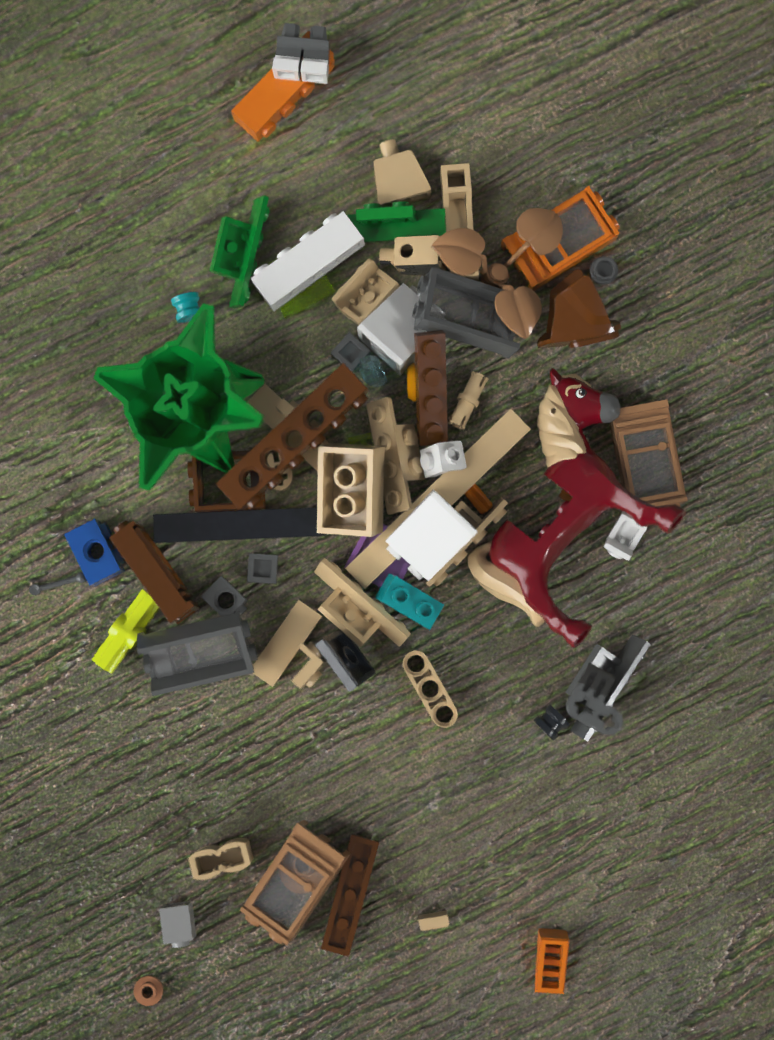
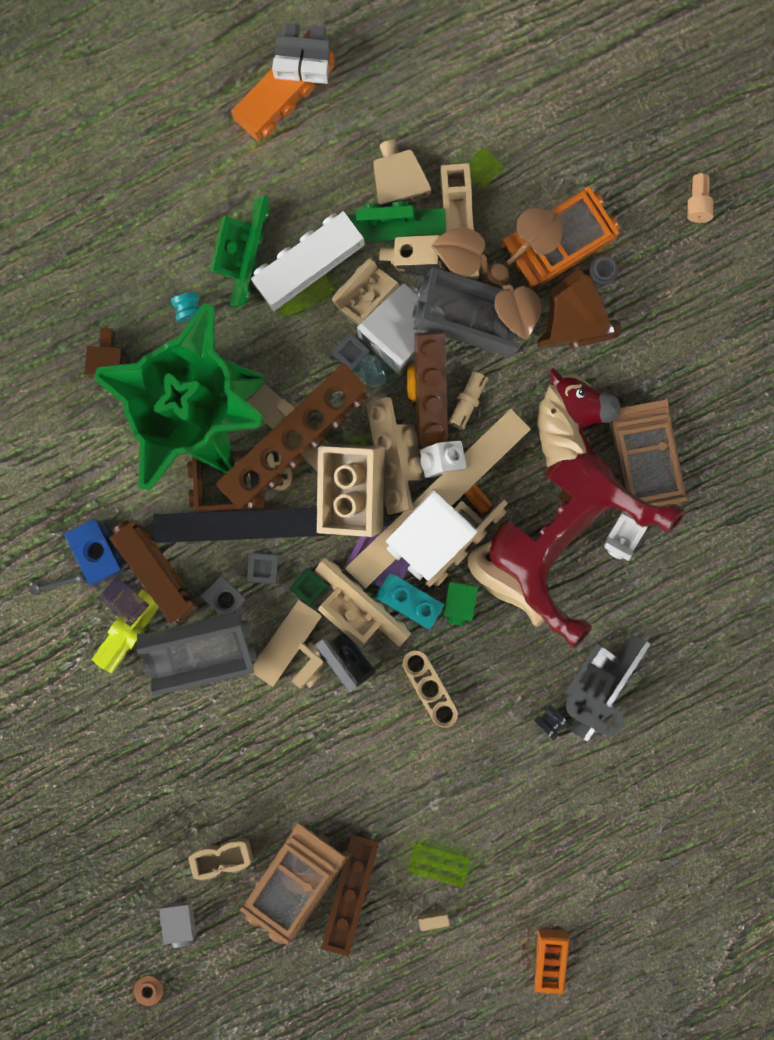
(104, 354): none -> reddish brown brick
(123, 601): none -> slope
(309, 587): none -> dark green tile
(437, 876): none -> clear neon green tile
(460, 603): none -> green brick
(484, 167): none -> clear neon green tile
(700, 204): none -> light nougat piece

